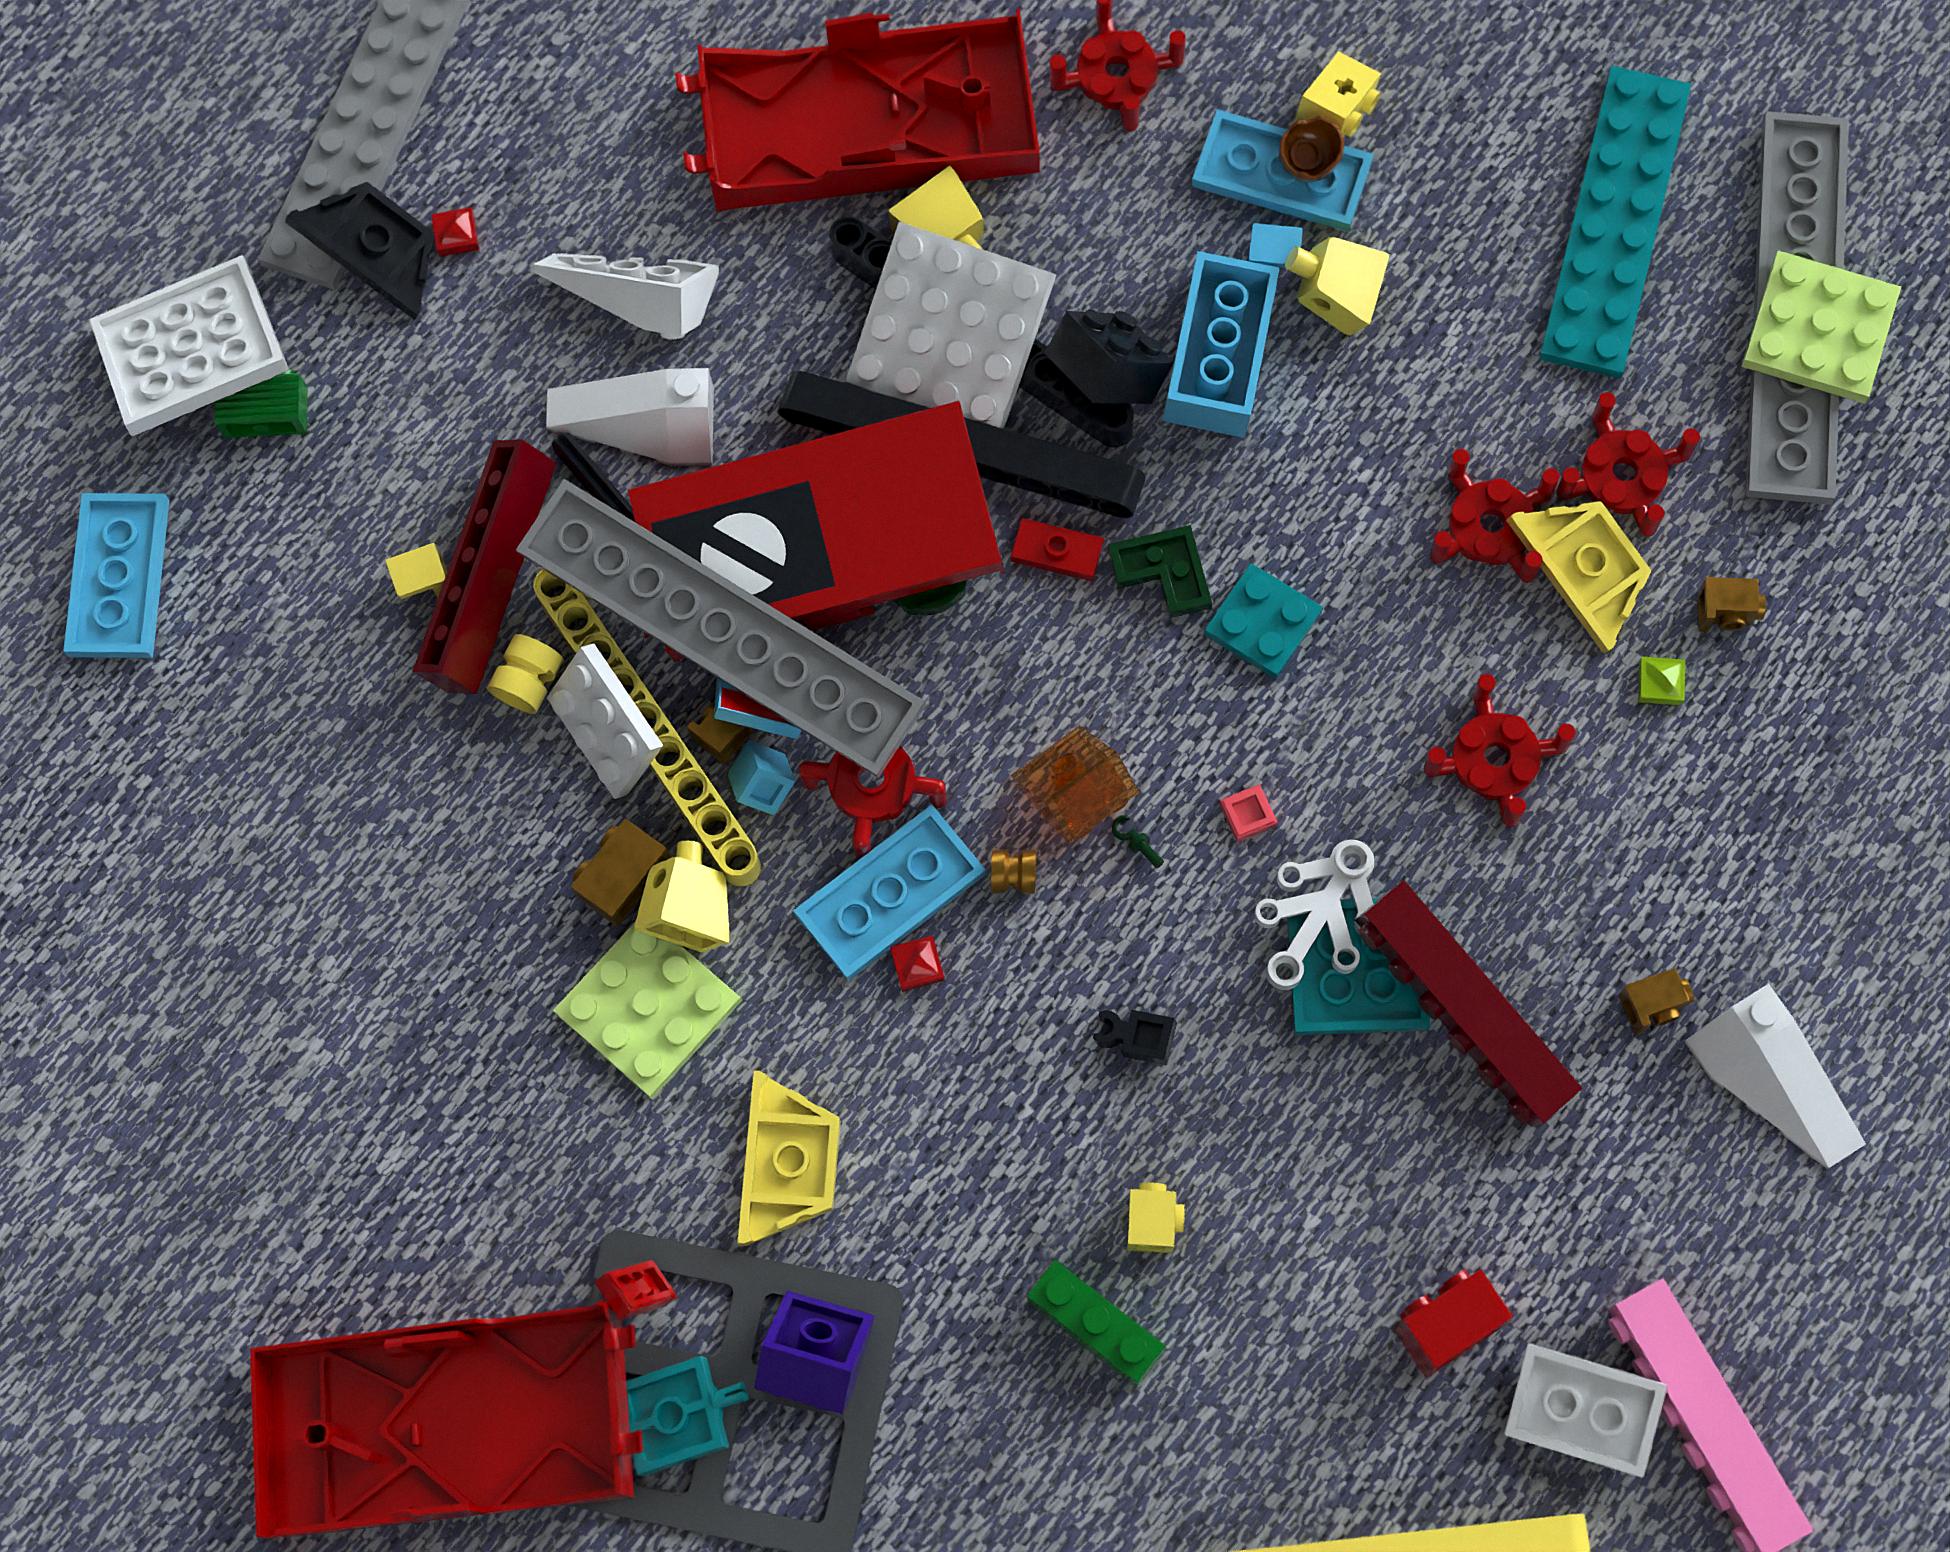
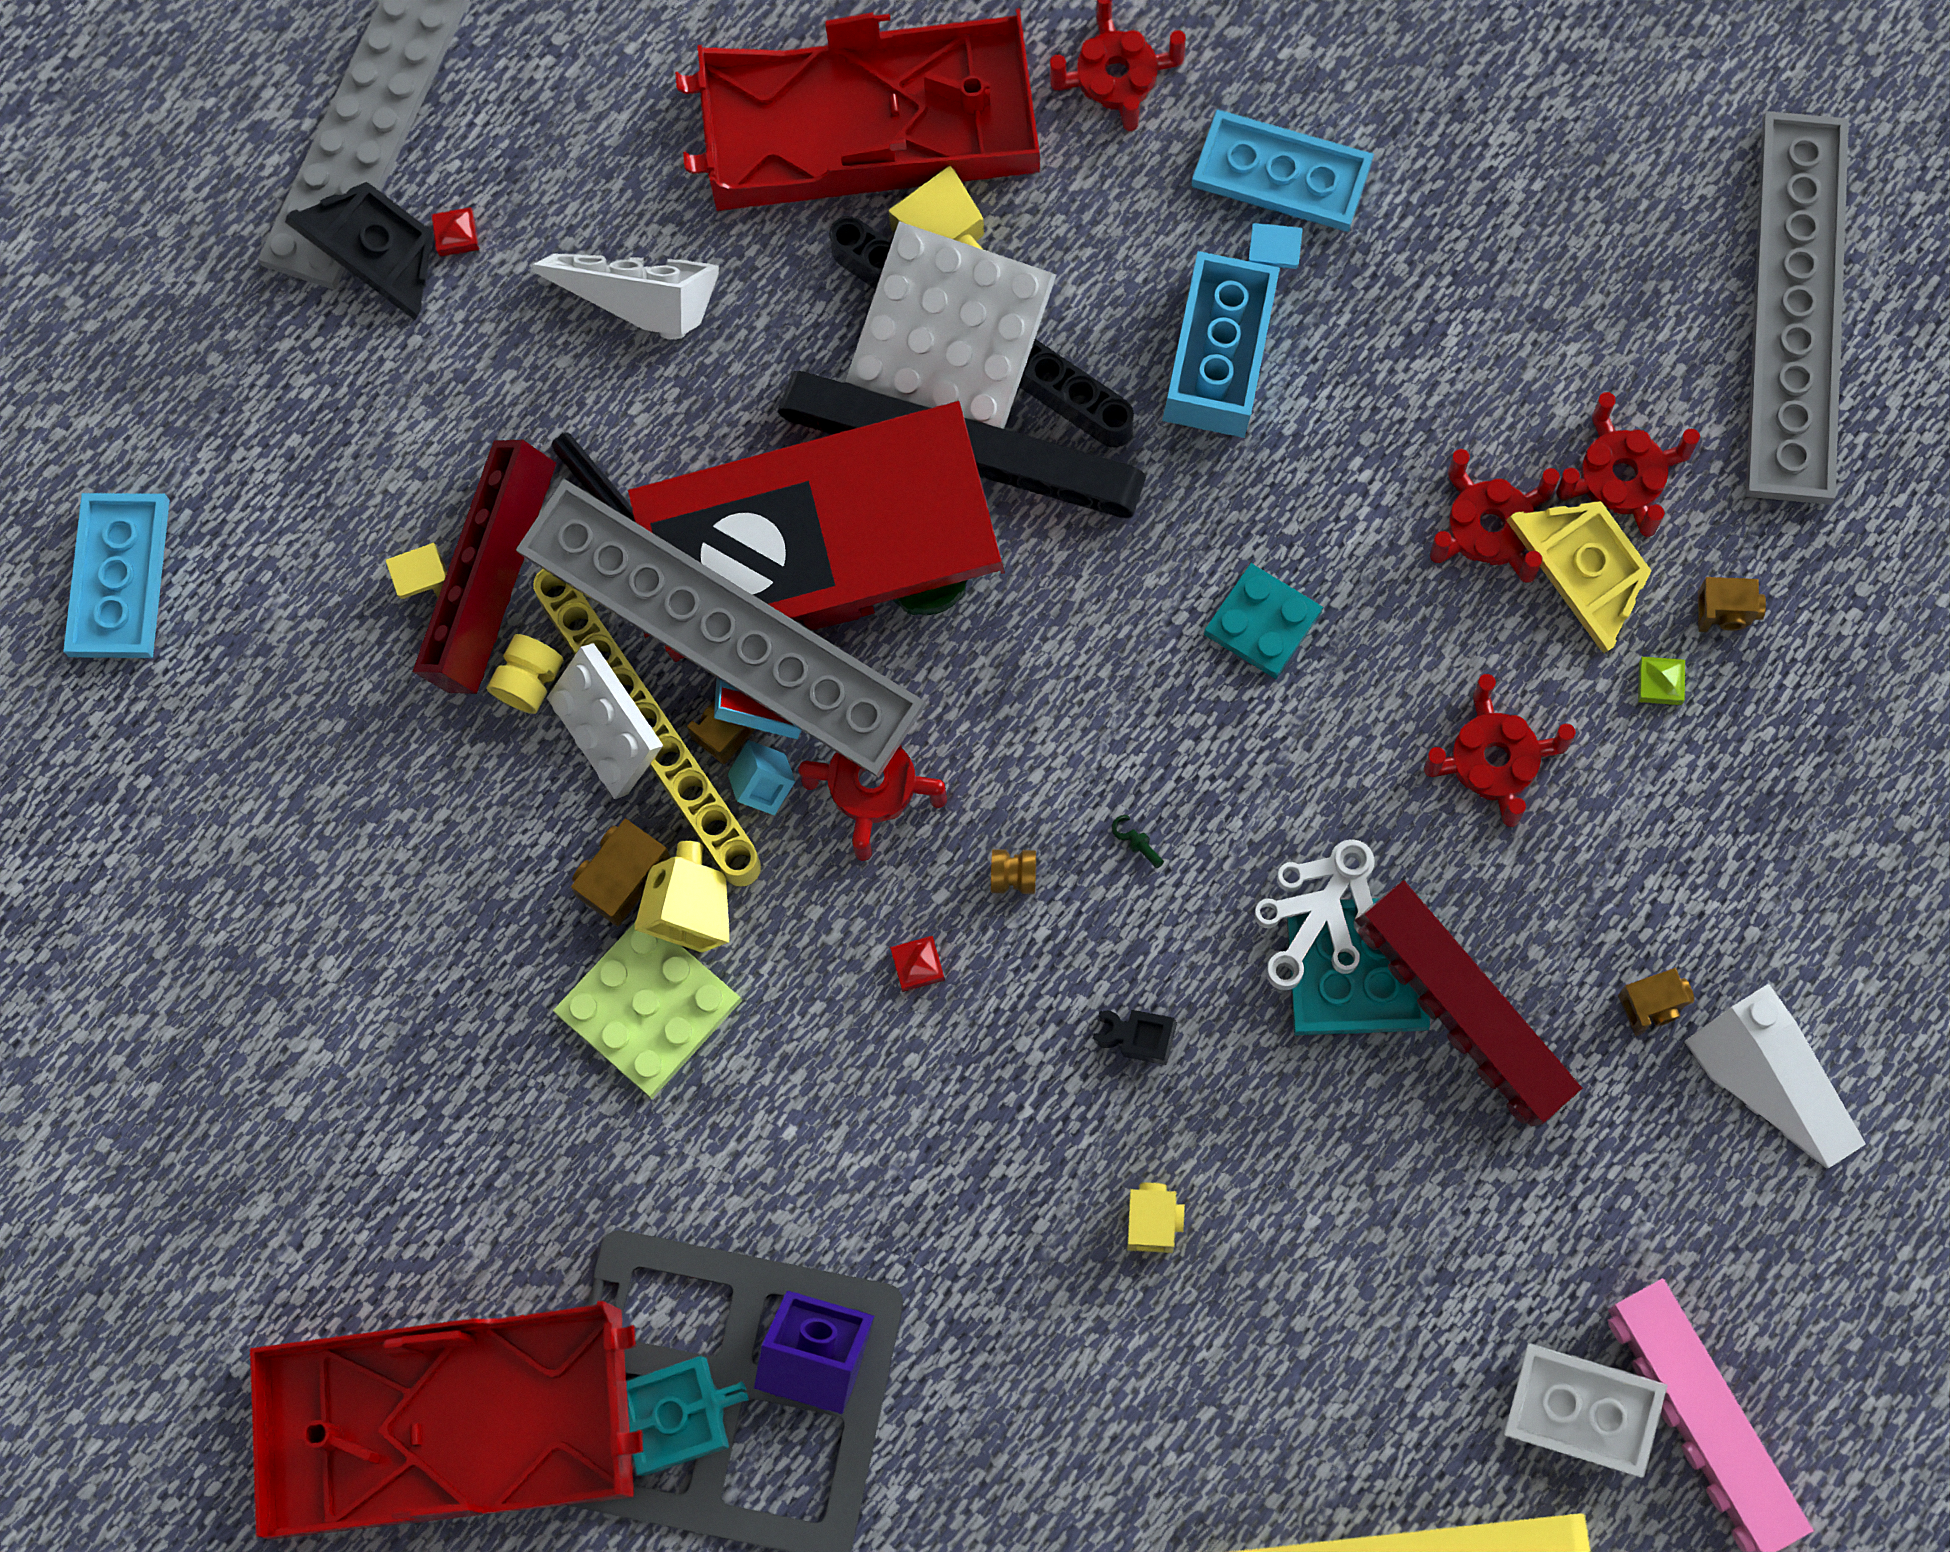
(188, 345): white plate -> none
(265, 408): green brick -> none
(635, 1289): red plate -> none
(647, 413): white wedge -> none
(786, 1161): light yellow wing -> none
(889, 892): medium azure plate -> none
(1057, 549): red plate -> none
(1076, 783): clear orange slope -> none
(1095, 1323): green brick -> none
(1109, 357): black brick -> none
(1168, 558): dark green plate -> none
(1248, 813): coral tile -> none
(1311, 149): dark orange hair -> none
(1339, 281): light yellow torso -> none
(1341, 94): light yellow brick -> none
(1453, 1322): red brick -> none
(1615, 222): teal plate -> none
(1821, 327): yellowish green plate -> none

